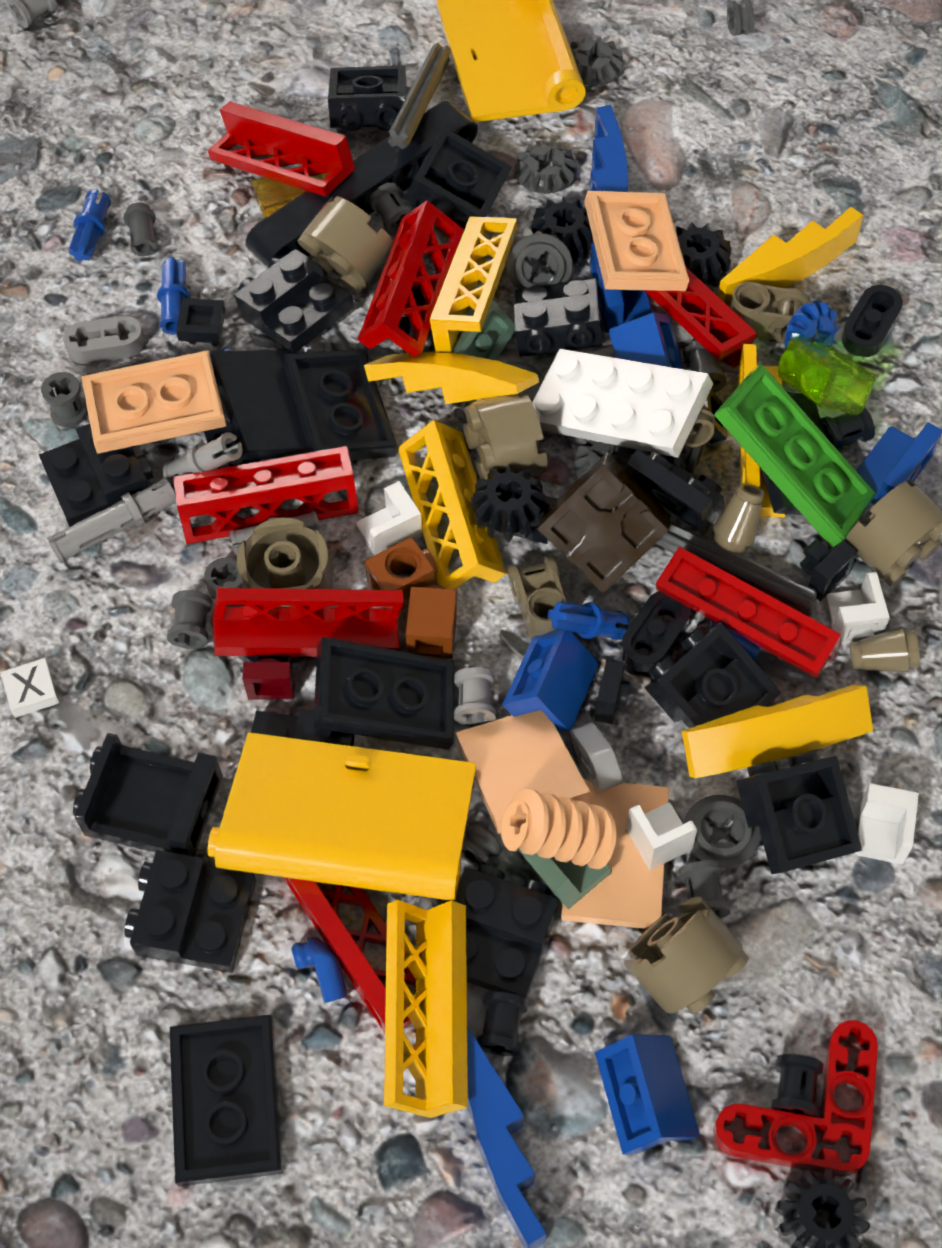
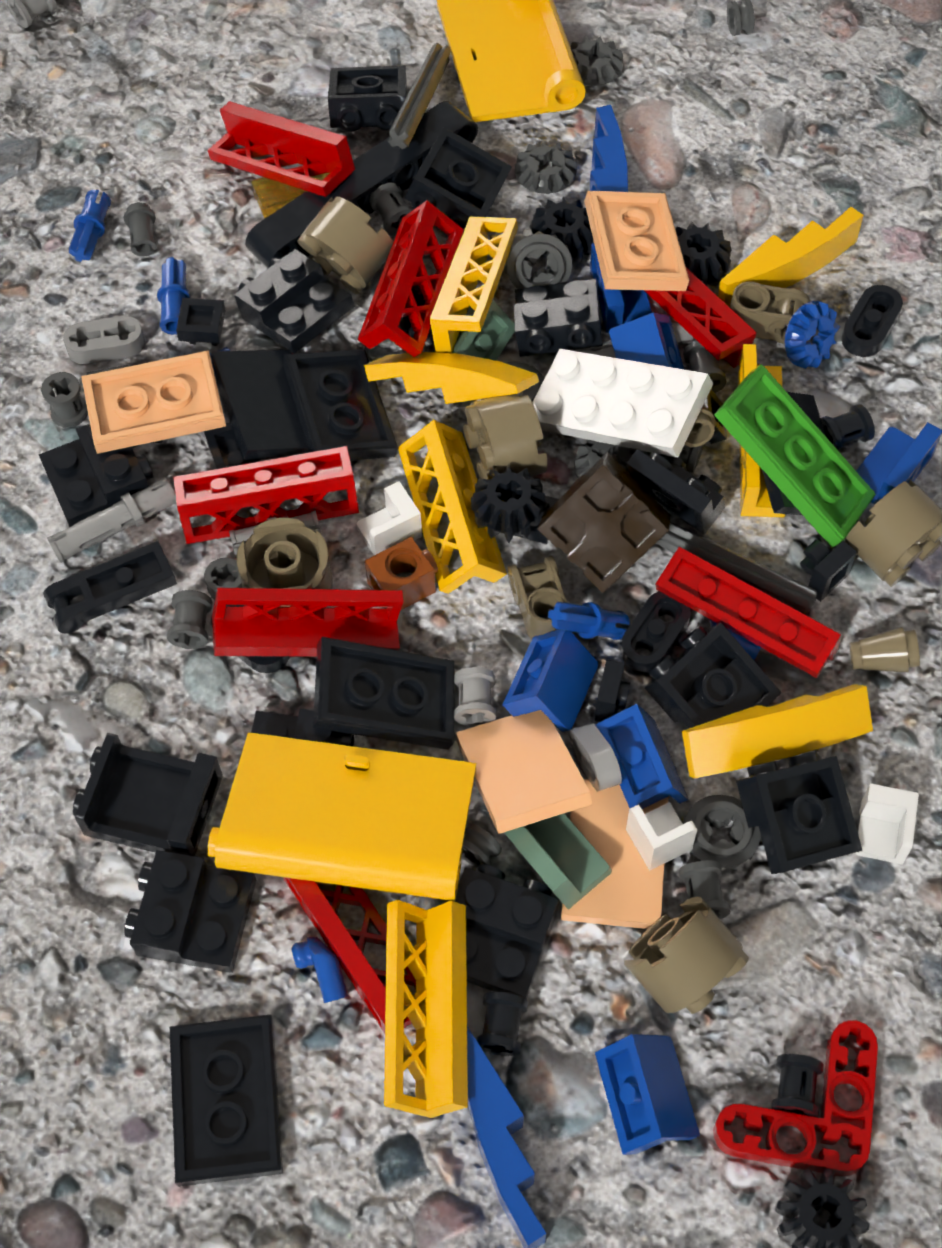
(29, 687): white tile -> none
(109, 586): none -> black plate
(204, 457): light grey pin -> none
(268, 679): dark red plate -> none
(432, 621): dark orange brick -> none
(559, 829): light nougat piece -> none
(642, 758): none -> blue panel
(739, 520): dark tan cone -> none
(826, 376): clear neon green brick -> none
(858, 612): white panel -> none

